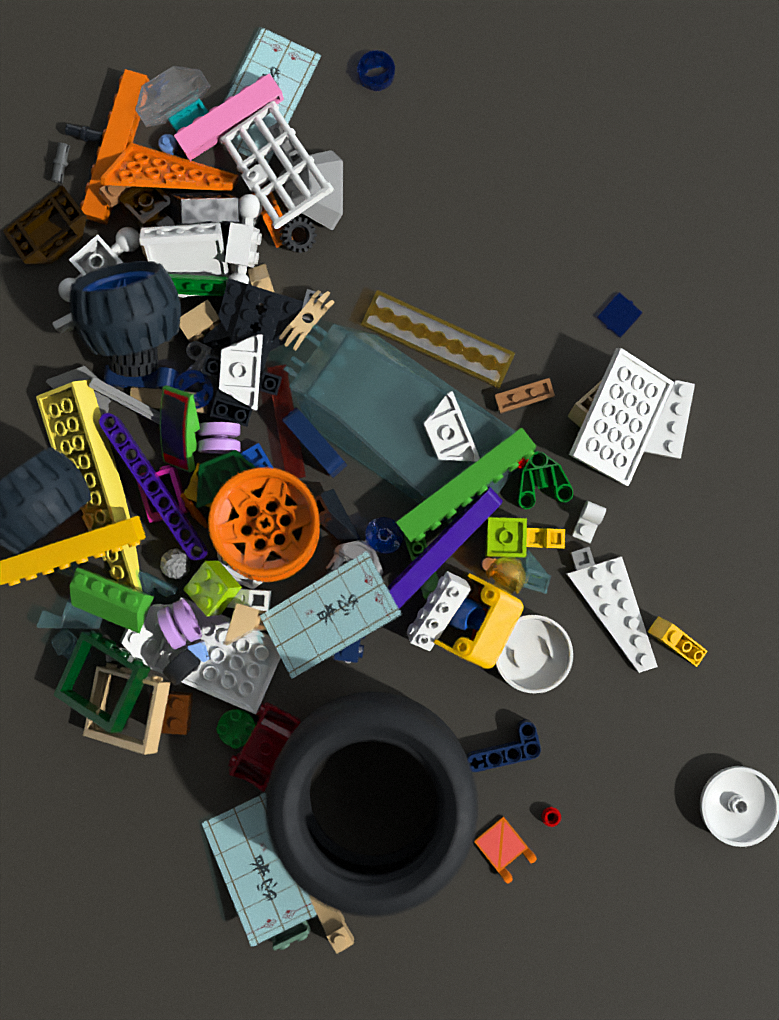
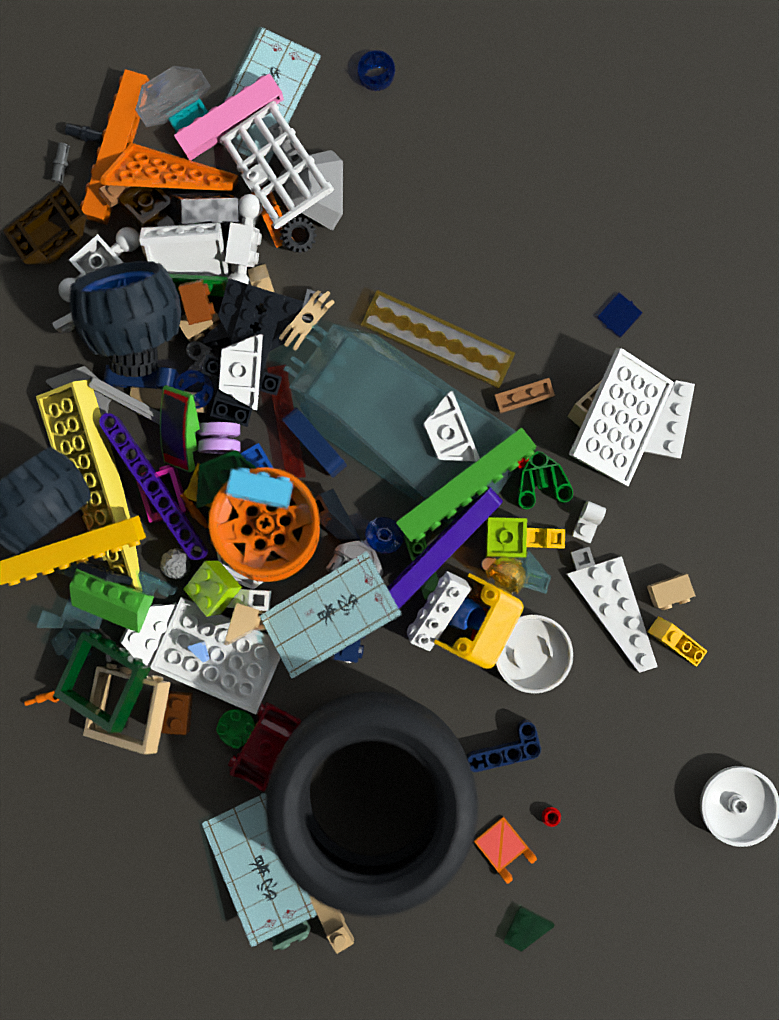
(41, 698): none -> orange hand
(104, 573): none -> black tile
(168, 144): medium blue piece -> none
(179, 624): lavender wheel -> none
(181, 666): black tyre -> none
(196, 301): none -> dark orange brick
(260, 488): none -> medium azure brick
(526, 929): none -> clear green wing
(671, 591): none -> tan brick

